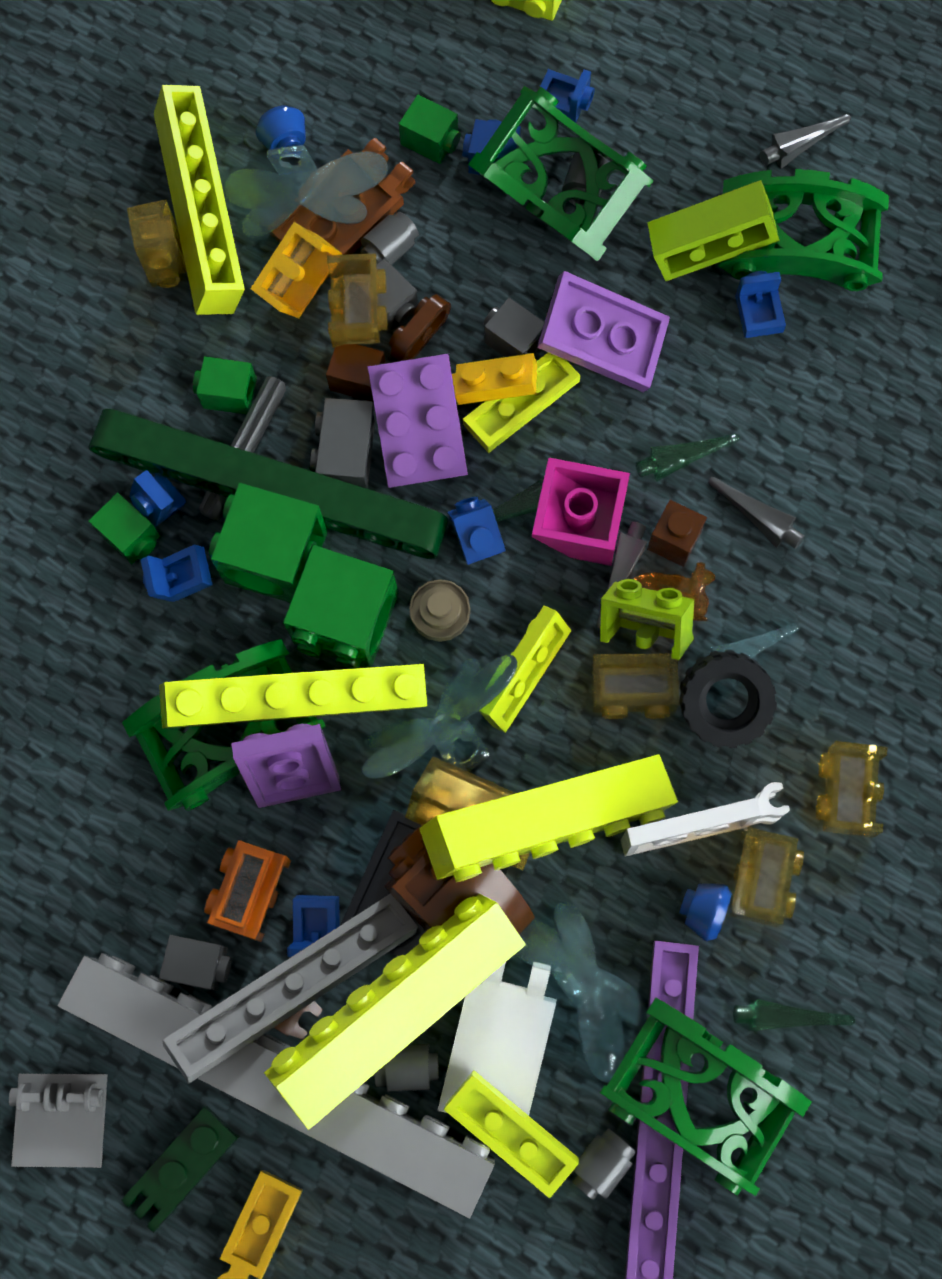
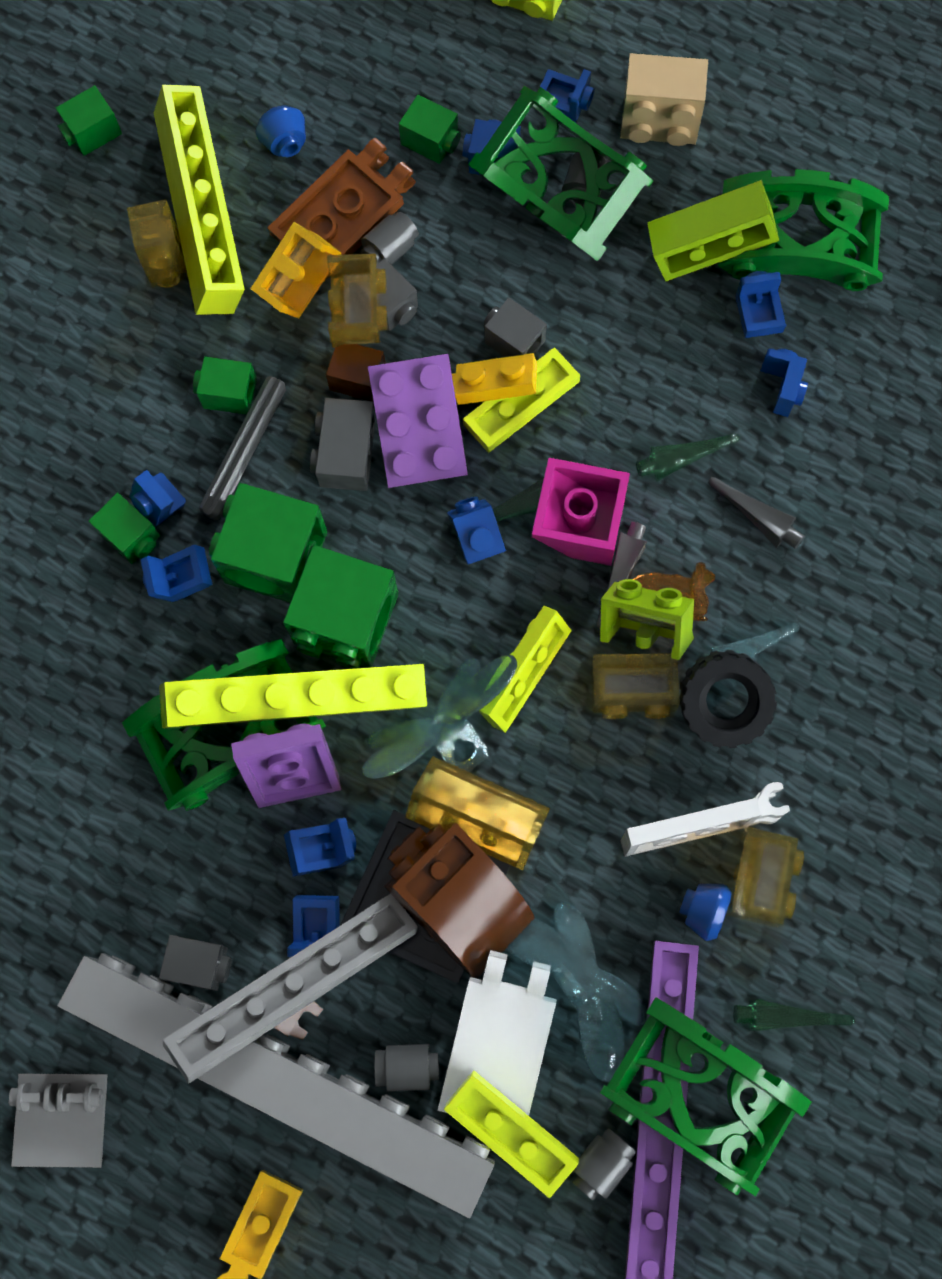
(87, 121): none -> green brick
(181, 1167): dark green hinge -> none
(221, 468): dark green beam -> none
(246, 889): orange window -> none
(320, 847): none -> blue bracket
(321, 190): clear light blue piece -> none
(393, 1009): neon yellow brick -> none
(427, 320): reddish brown plate -> none
(440, 610): dark tan plate -> none
(546, 817): neon yellow brick -> none
(603, 332): medium lavender plate -> none
(664, 99): none -> tan brick
(676, 533): reddish brown brick -> none
(790, 367): none -> blue bracket
(792, 143): dark grey piece -> none
(851, 789): clear yellow window -> none

